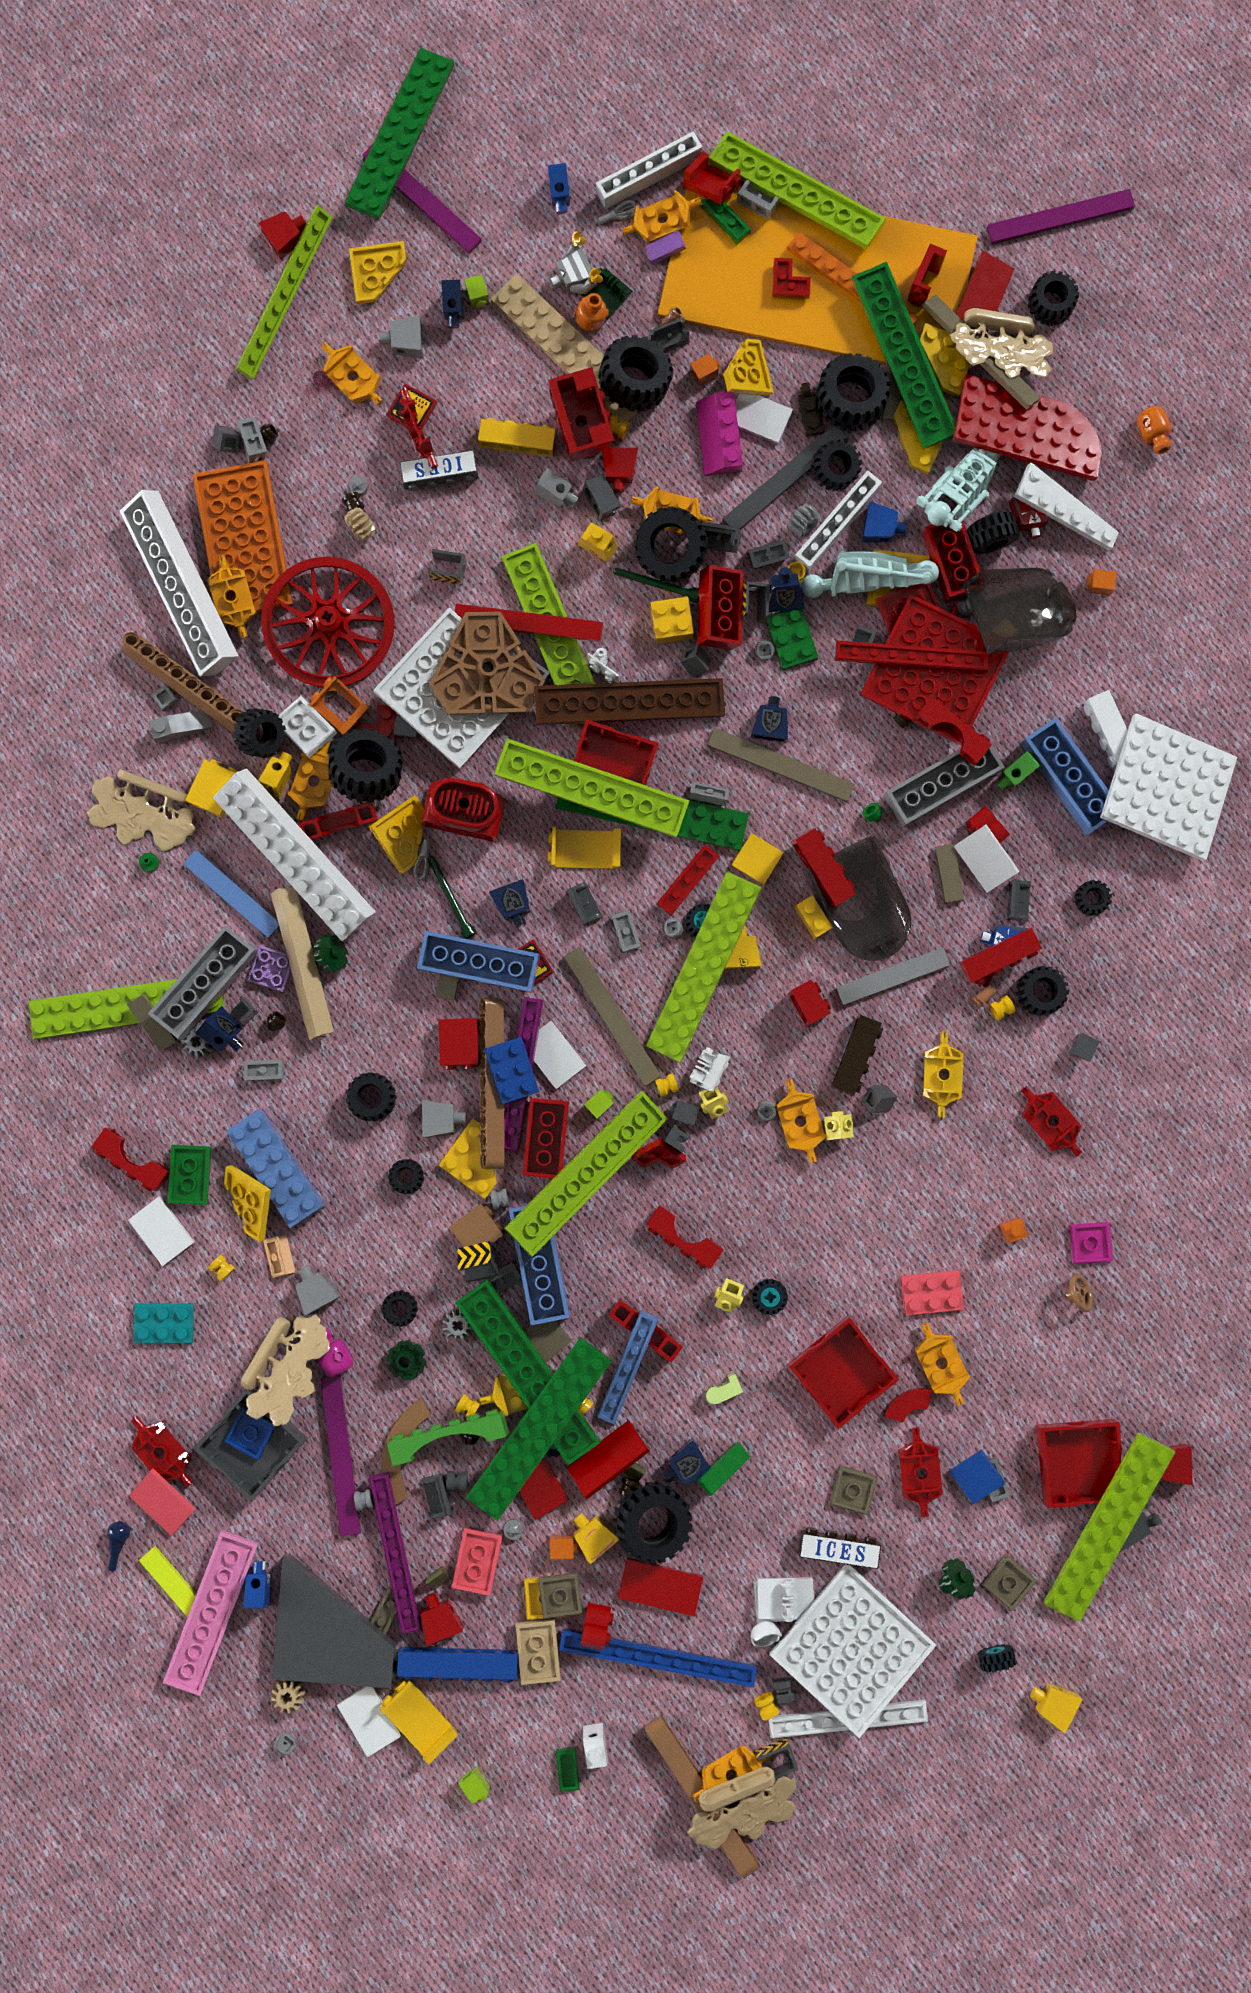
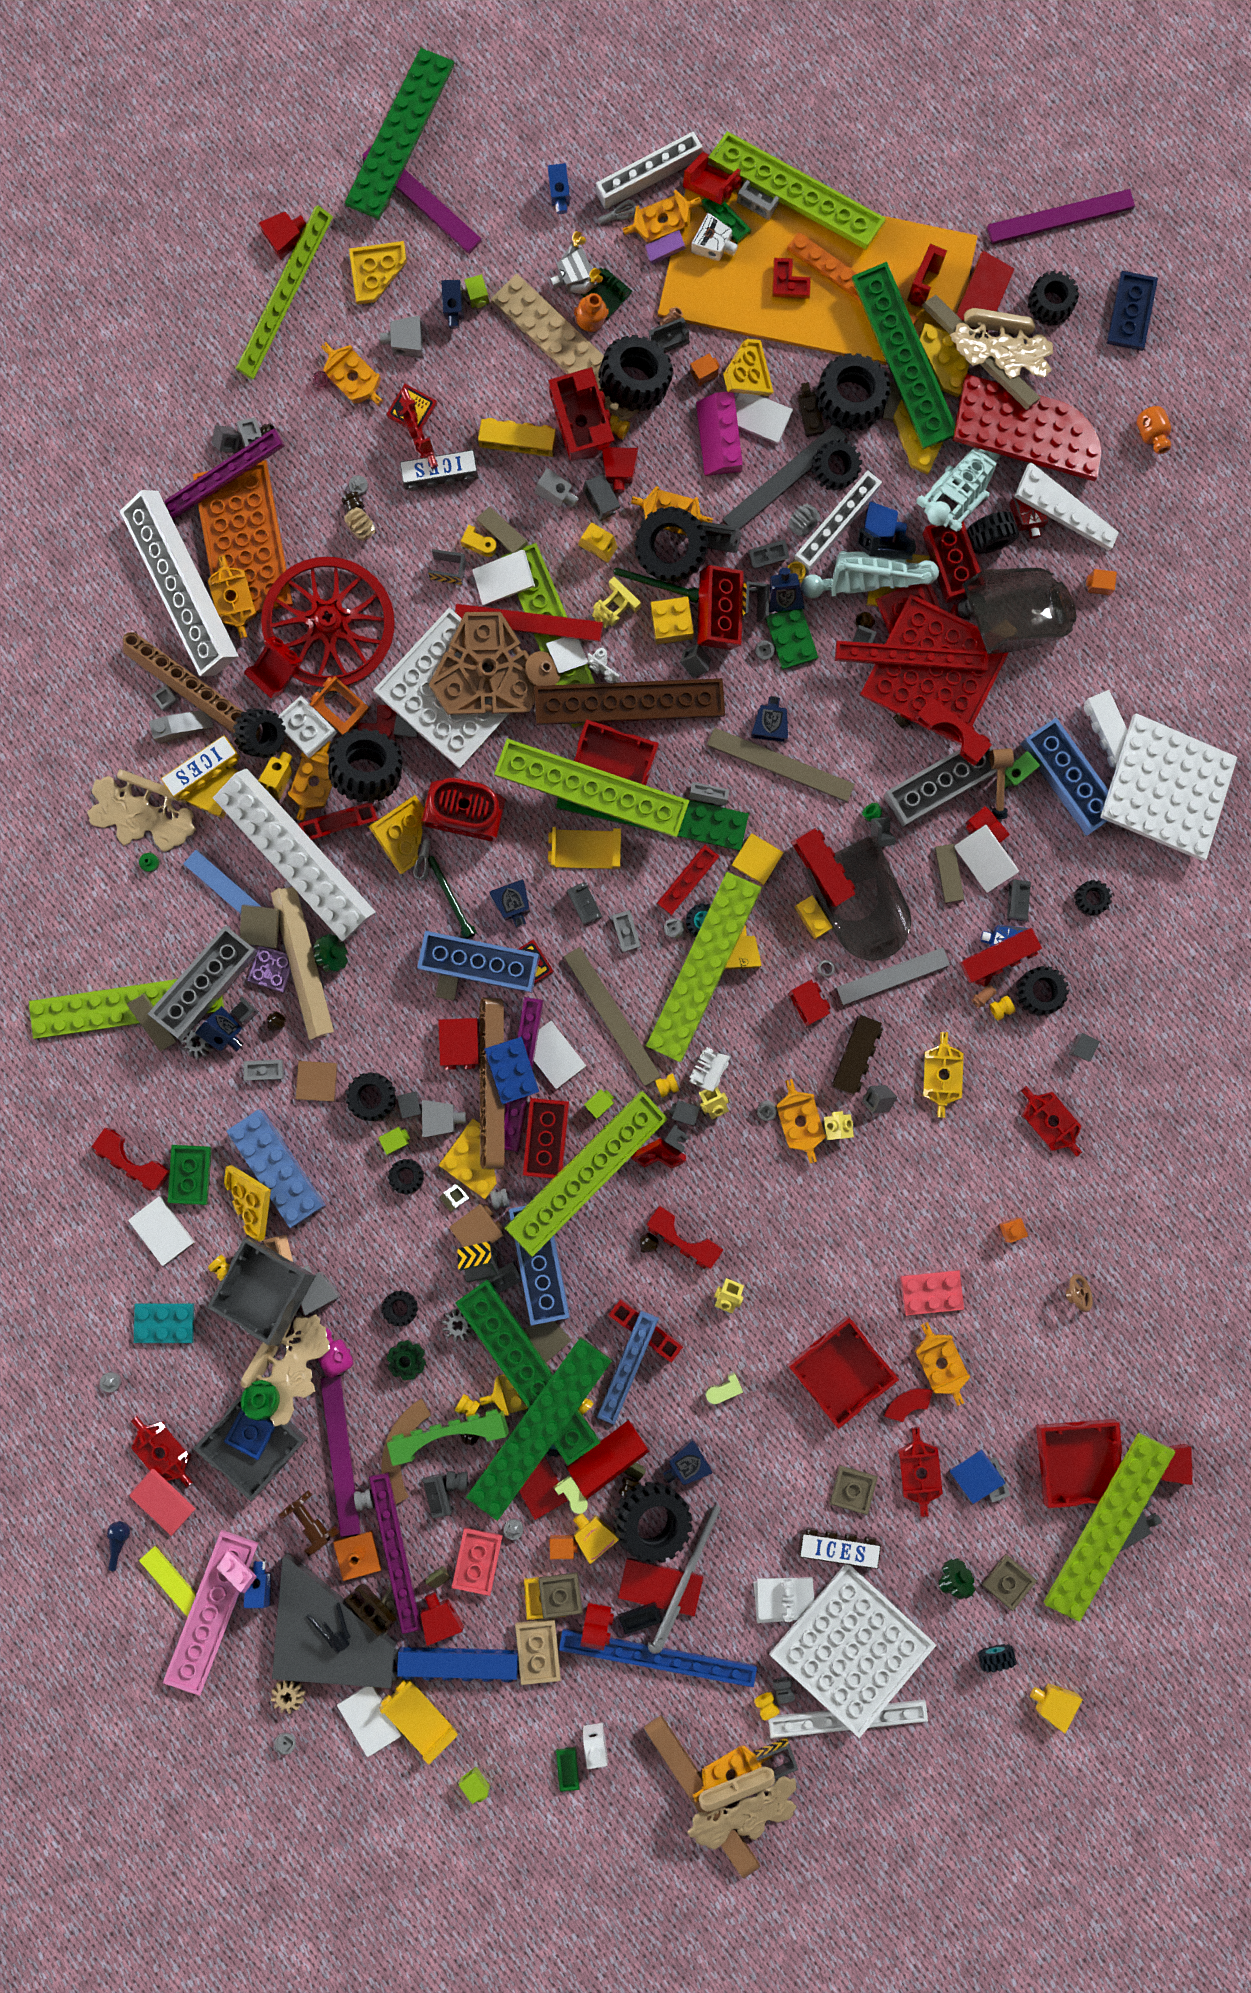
(110, 1382): none -> light grey tile
(201, 768): none -> brick
(224, 473): none -> magenta tile
(236, 1572): none -> bright pink plate
(259, 925): none -> dark tan tile
(260, 1400): none -> green tile
(261, 1291): none -> dark grey tile
(273, 667): none -> red panel
(314, 1529): none -> reddish brown piece
(316, 1081): none -> medium nougat tile
(337, 1640): none -> black plant
(357, 1555): none -> orange tile
(379, 1610): none -> dark brown piece
(394, 1140): none -> lime brick
(409, 1104): none -> dark grey panel
(454, 1197): none -> olive slope
(482, 545): none -> yellow leg
(501, 530): none -> dark tan tile
(503, 577): none -> white tile
(537, 674): none -> medium nougat dish
(567, 654): none -> white sticker
(577, 1502): none -> yellowish green leg
(621, 597): none -> light yellow tile
(640, 1618): none -> black tile
(648, 1243): none -> dark brown plate
(673, 1609): none -> light grey bar
(713, 239): none -> white torso
(723, 1468): green tile -> none
(762, 1291): black wheel -> none
(765, 1634): white hair -> none
(832, 968): none -> light grey piece
(865, 619): none -> dark brown plate
(870, 543): none -> black panel
(881, 829): none -> dark grey panel
(1001, 760): none -> medium nougat piece
(1091, 1242): dark pink tile -> none
(1132, 310): none -> dark blue plate

